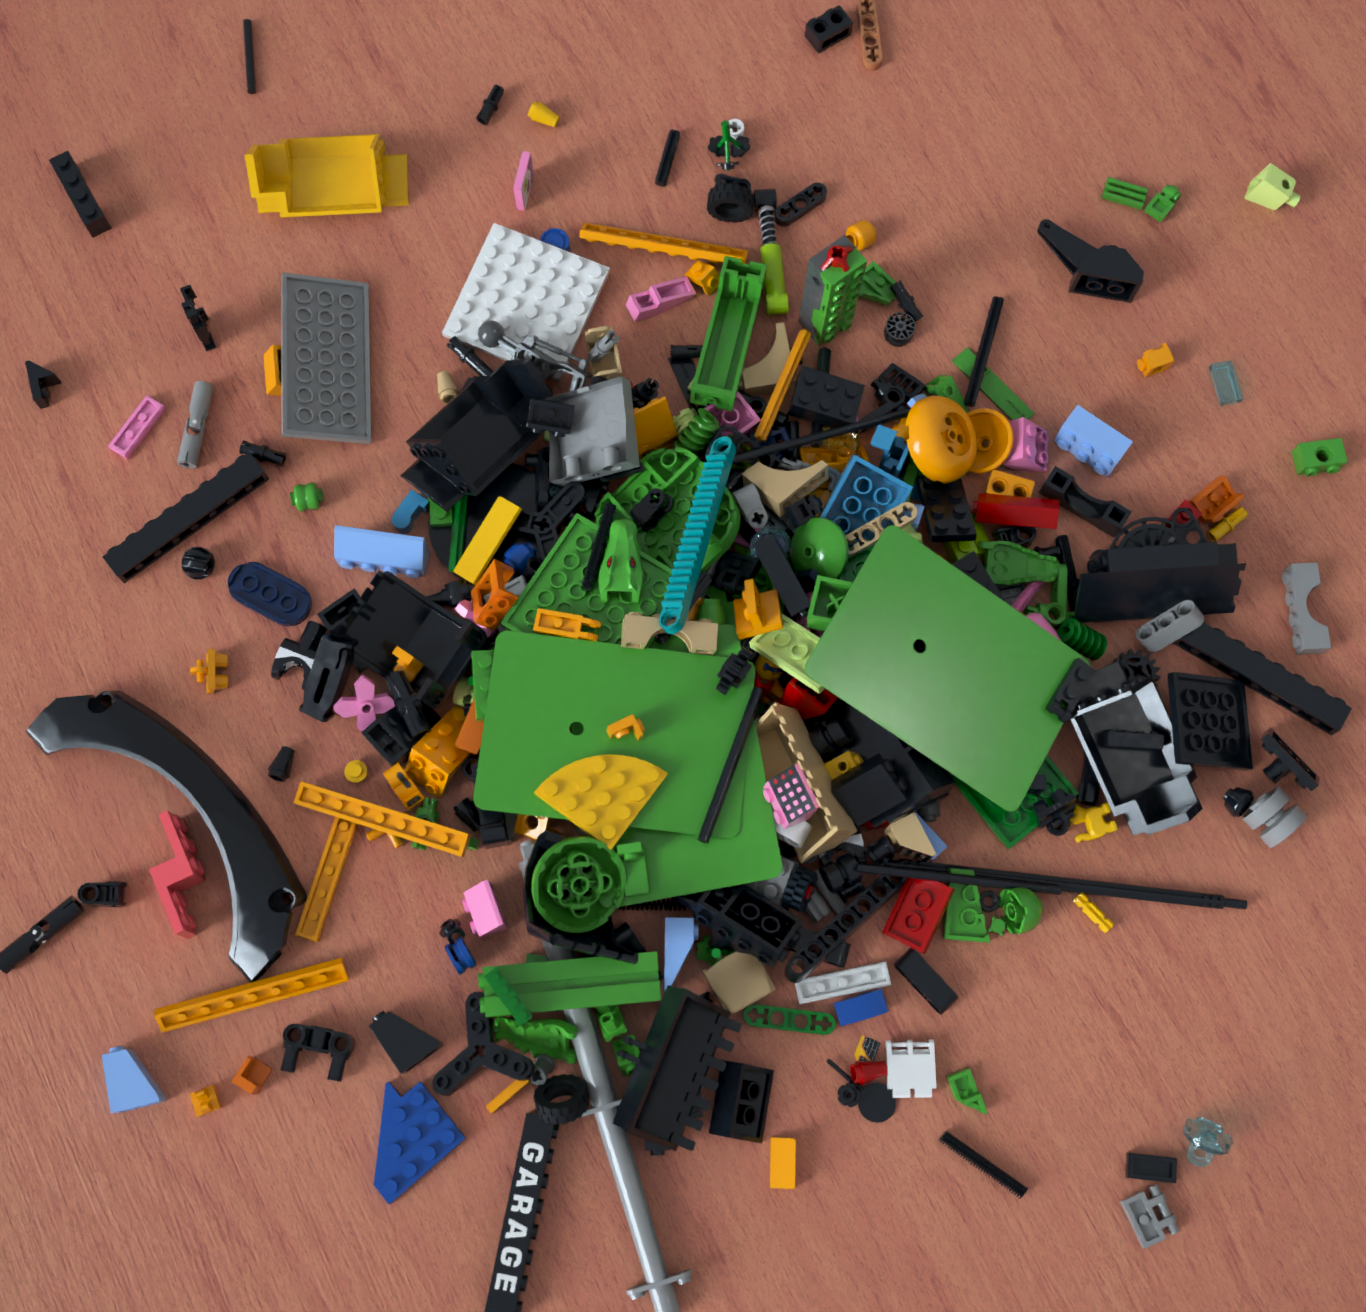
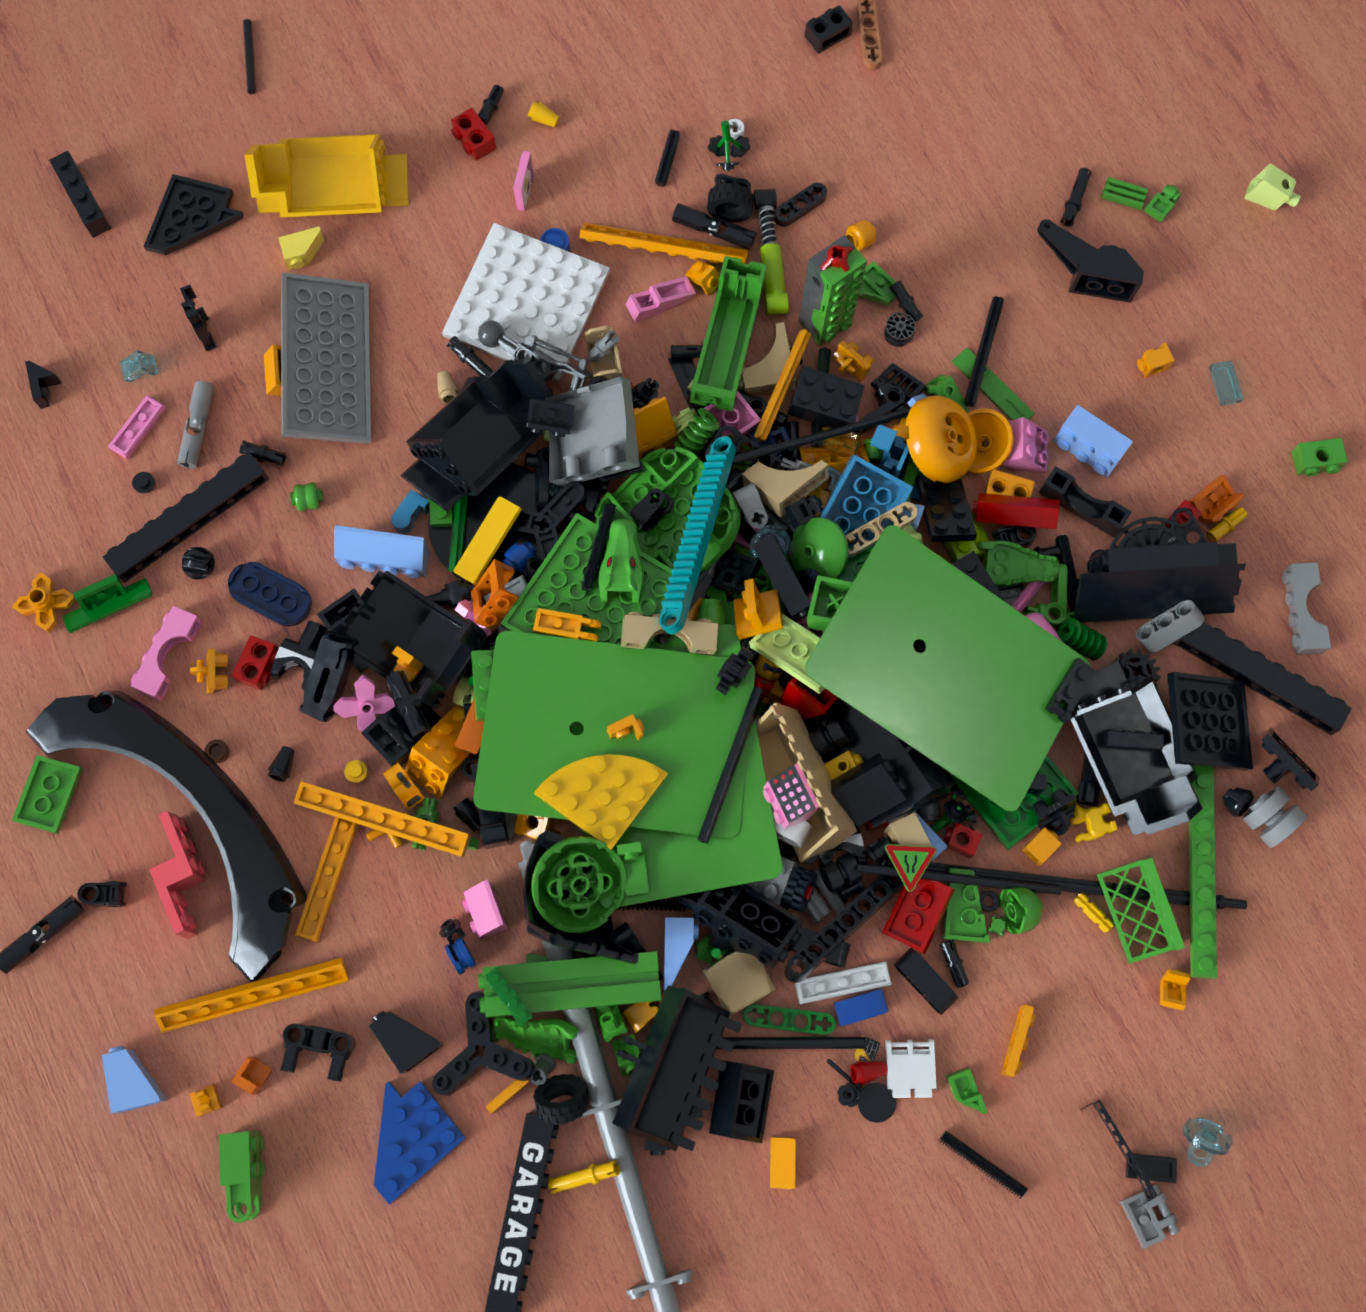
(44, 602): none -> light orange plant
(47, 794): none -> bright green plate
(104, 600): none -> green bracket
(137, 365): none -> clear light blue bracket
(143, 482): none -> black plate
(177, 628): none -> bright pink arch
(189, 213): none -> black wing
(217, 750): none -> reddish brown tile
(242, 1172): none -> bright green brick
(249, 661): none -> red brick
(301, 247): none -> light yellow slope
(475, 133): none -> red brick
(593, 1175): none -> yellow pin
(640, 1015): none -> light orange piece
(702, 222): none -> black piece
(797, 1042): none -> black piece
(851, 361): none -> light orange hips
(874, 454): none -> bright green piece
(910, 862): none -> piece
(954, 963): none -> black axle
(955, 811): none -> black plant
(972, 838): none -> red brick
(1018, 1041): none -> light orange plate
(1041, 846): none -> light orange brick
(1074, 204): none -> black pin
(1127, 1155): none -> black piece
(1159, 901): none -> bright green fence
(1174, 989): none -> light orange bracket
(1202, 879): none -> bright green plate

